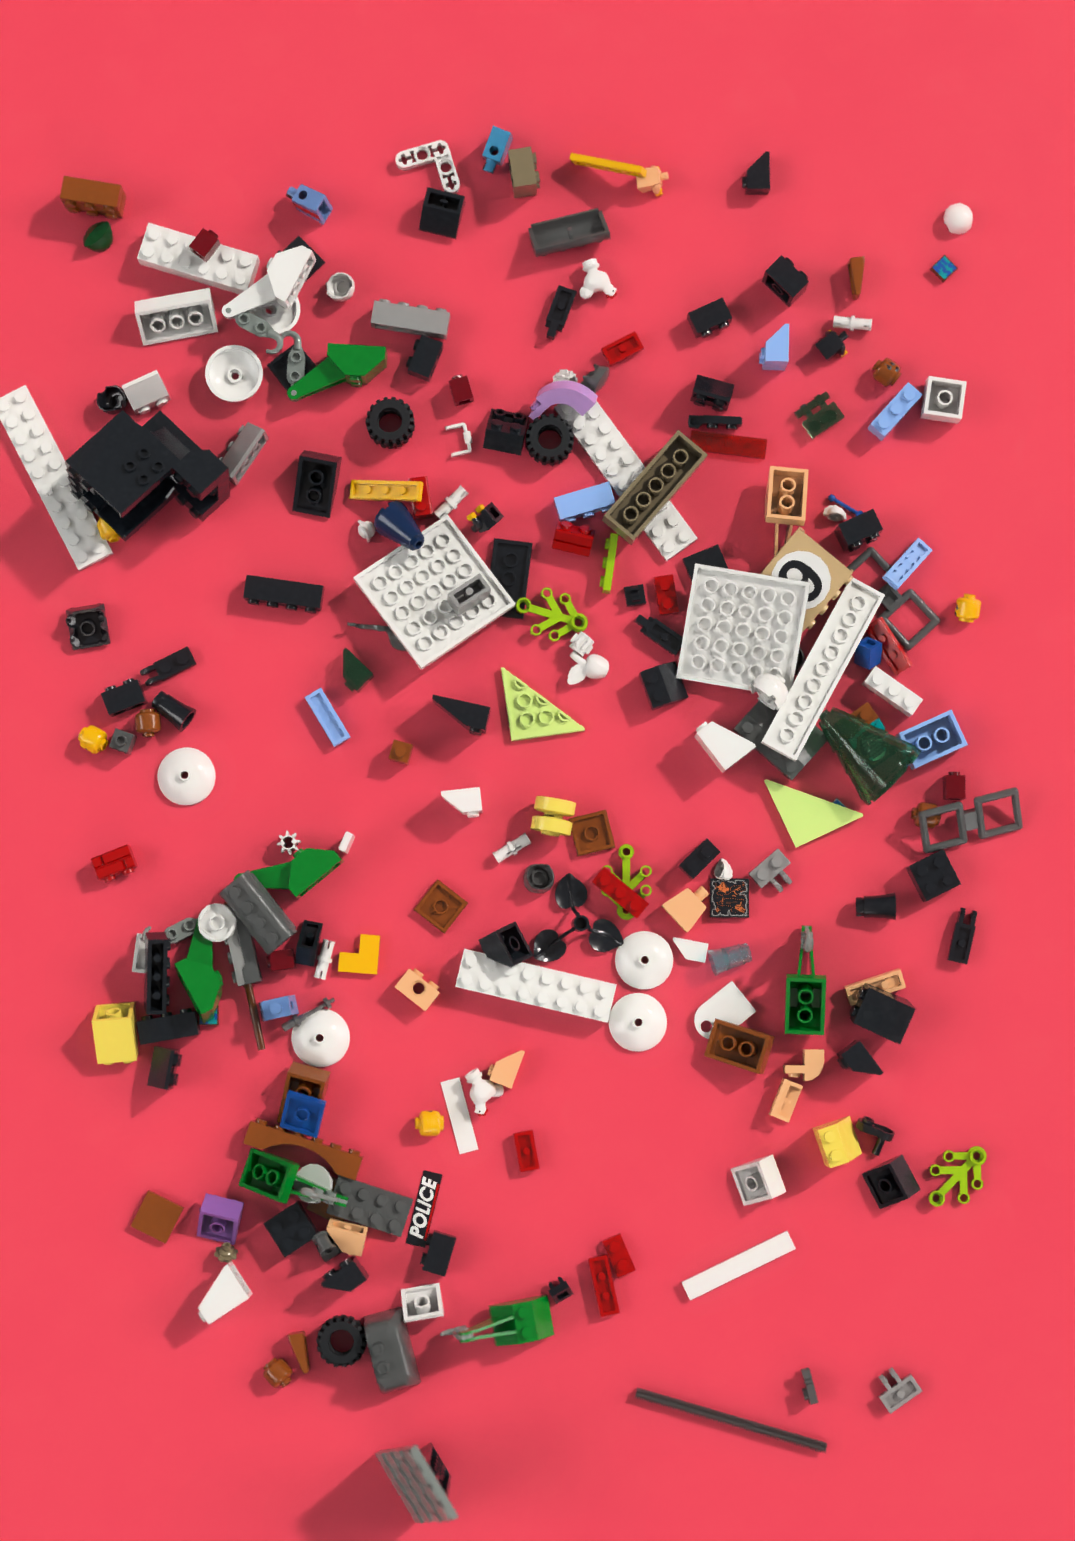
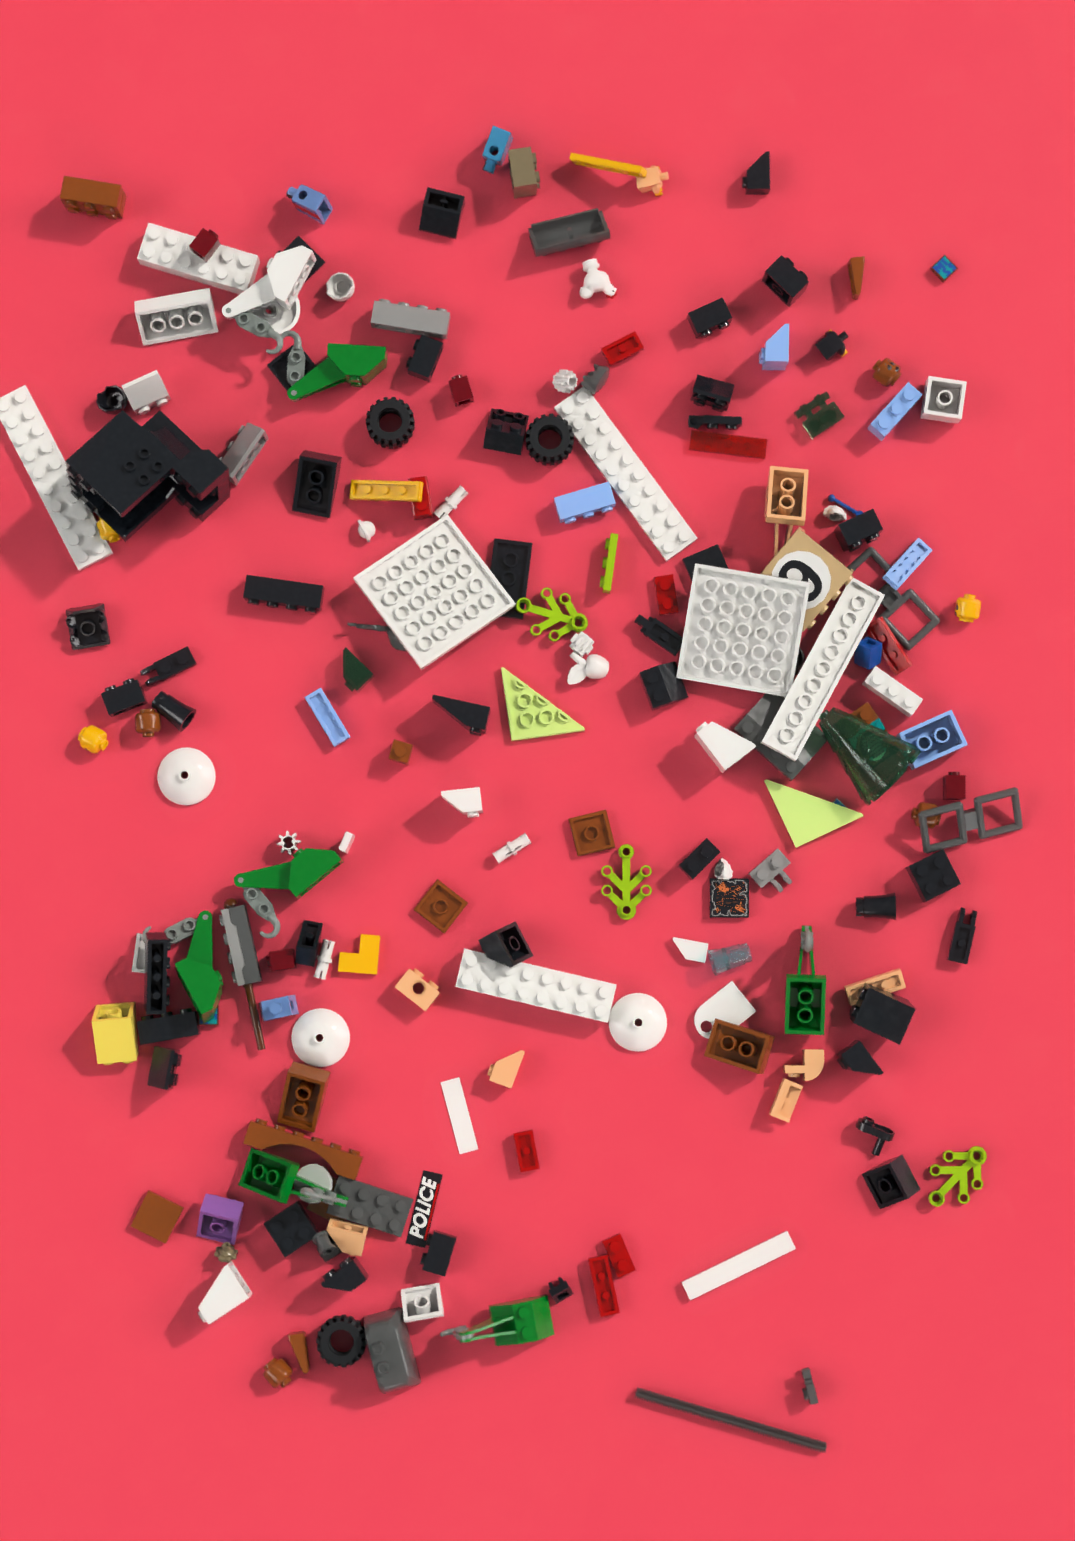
(98, 237): dark green piece -> none
(114, 863): red brick -> none
(123, 741): dark grey brick -> none
(217, 922): white tile -> none
(231, 361): white dish -> none
(258, 912): dark grey container -> none
(296, 1020): flat silver piece -> none
(302, 1114): blue plate -> none
(399, 526): dark blue cone -> none
(420, 1482): piece -> none
(429, 1123): yellow head -> none
(438, 158): white beam -> none
(467, 438): white piece -> none
(468, 594): light grey brick -> none
(482, 1091): white animal -> none
(487, 519): black piece -> none
(538, 878): dark grey hair -> none
(552, 821): light yellow wheel -> none
(559, 310): black hinge -> none
(563, 392): lavender arch -> none
(573, 538): red brick -> none
(604, 935): black plant -> none
(620, 892): red plate -> none
(629, 962): white dish -> none
(634, 595): black tile -> none
(654, 487): dark tan brick -> none
(686, 907): light nougat torso -> none
(758, 1180): white slope -> none
(770, 689): white cylinder -> none
(837, 1142): light yellow slope -> none
(852, 323): white pin -> none
(900, 1392): light grey hinge -> none
(958, 218): white hair -> none

